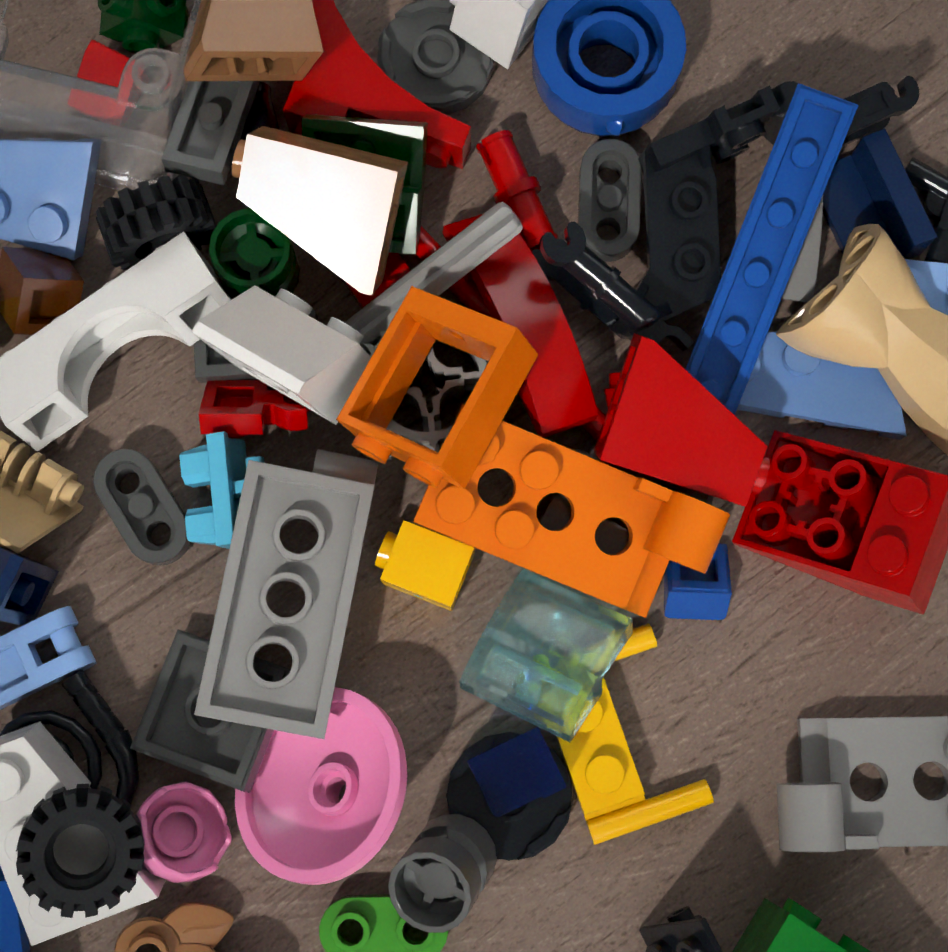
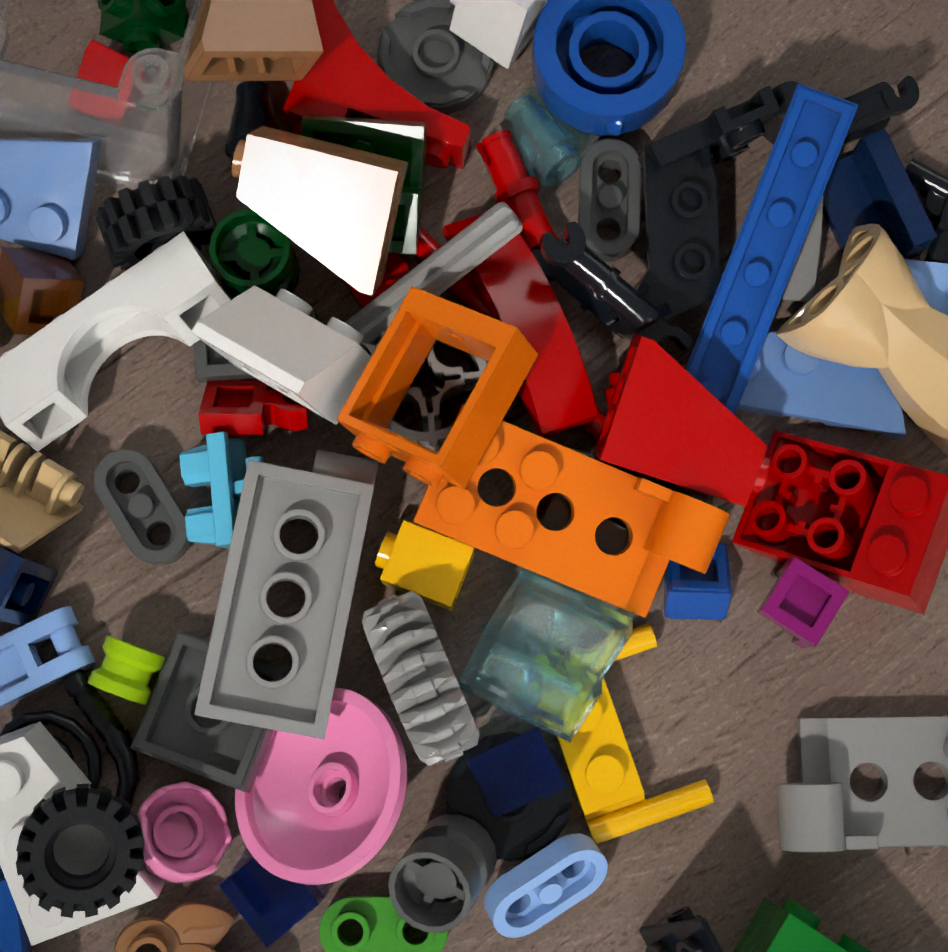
(126, 670): none -> lime wheel
(208, 129): dark grey plate -> none
(269, 902): none -> clear blue panel
(420, 678): none -> light grey gear
(543, 142): none -> clear light blue cone
(545, 885): none -> light blue plate
(802, 602): none -> magenta panel

